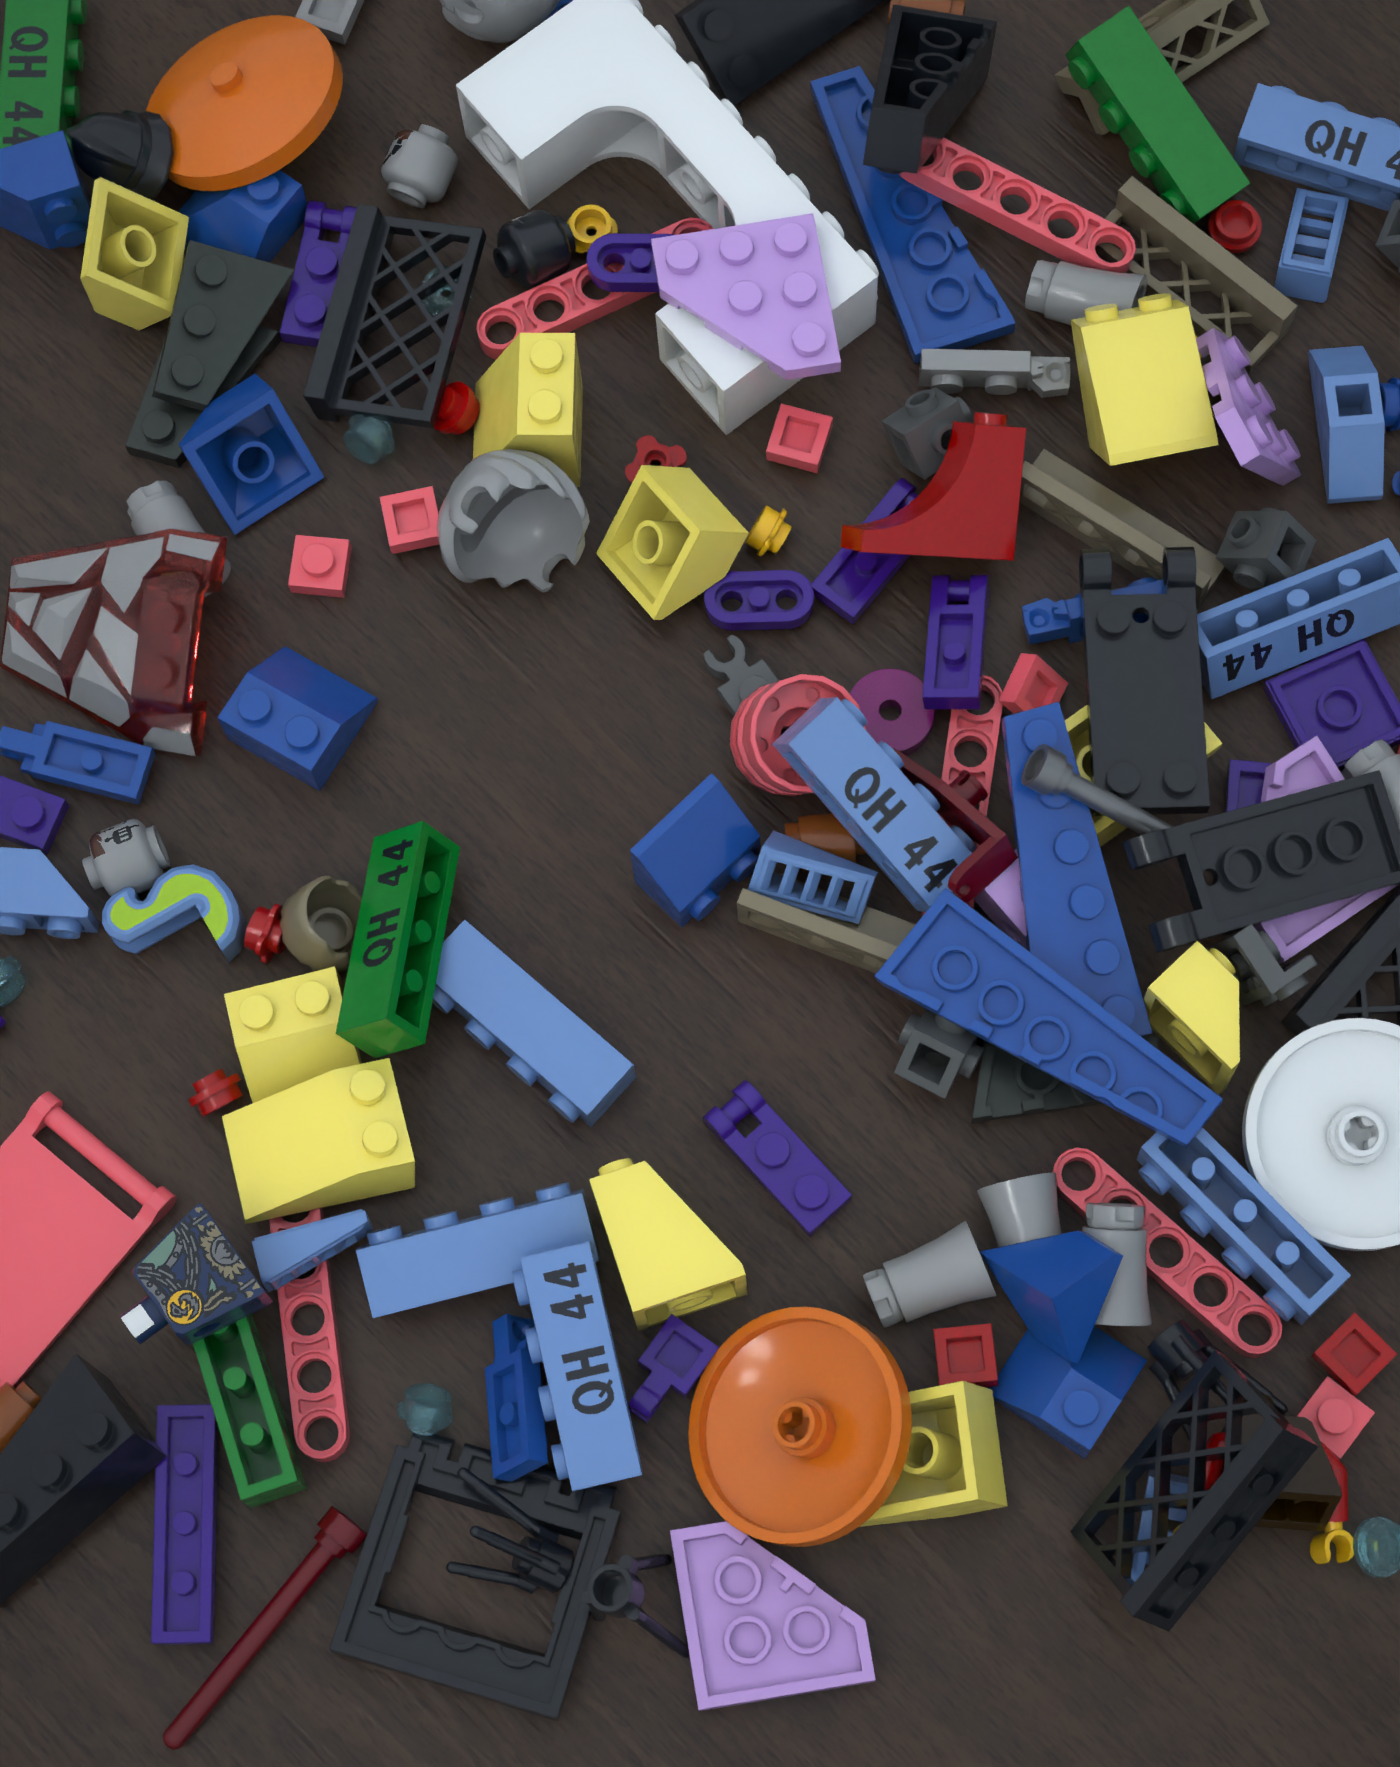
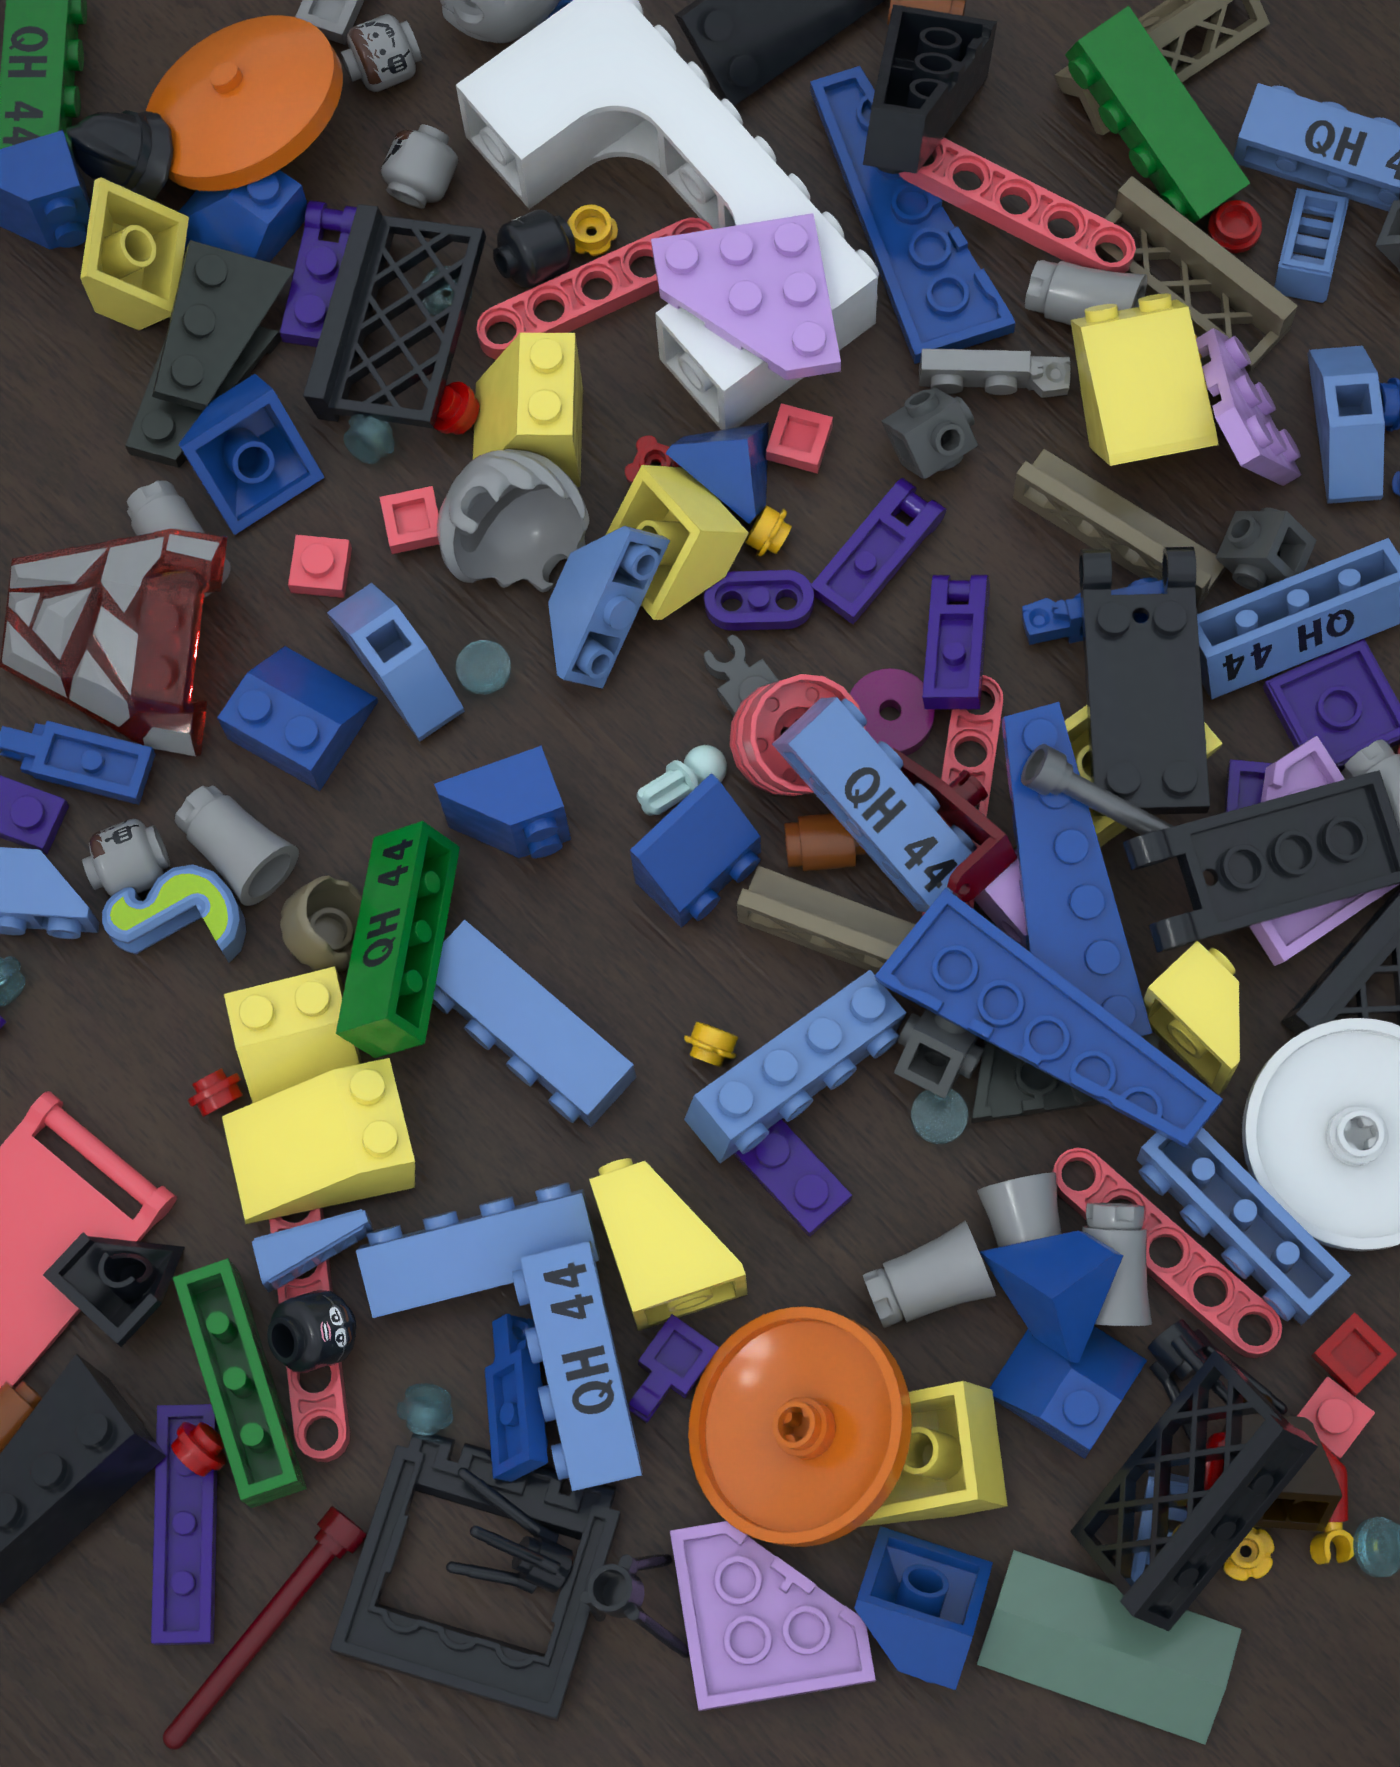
(115, 1281): none -> black slope
(193, 1283): torso -> none
(199, 1448): none -> red plate
(236, 844): none -> light grey plant
(264, 933): red plate -> none
(312, 1331): none -> black head
(381, 53): none -> light grey head
(397, 660): none -> medium blue slope
(483, 667): none -> clear light blue plate
(508, 805): none -> blue slope
(600, 600): none -> medium blue slope
(631, 251): dark purple plate -> none
(681, 779): none -> light aqua axle
(711, 1044): none -> yellow plate
(728, 465): none -> blue slope
(794, 1067): none -> medium blue brick
(818, 862): medium blue slope -> none
(922, 1604): none -> blue slope
(939, 1118): none -> clear light blue plate
(965, 507): red arch -> none
(966, 1355): red plate -> none
(1032, 685): coral plate -> none
(1084, 1644): none -> sand green slope
(1257, 967): dark grey bracket -> none
(1257, 1563): none -> yellow plate

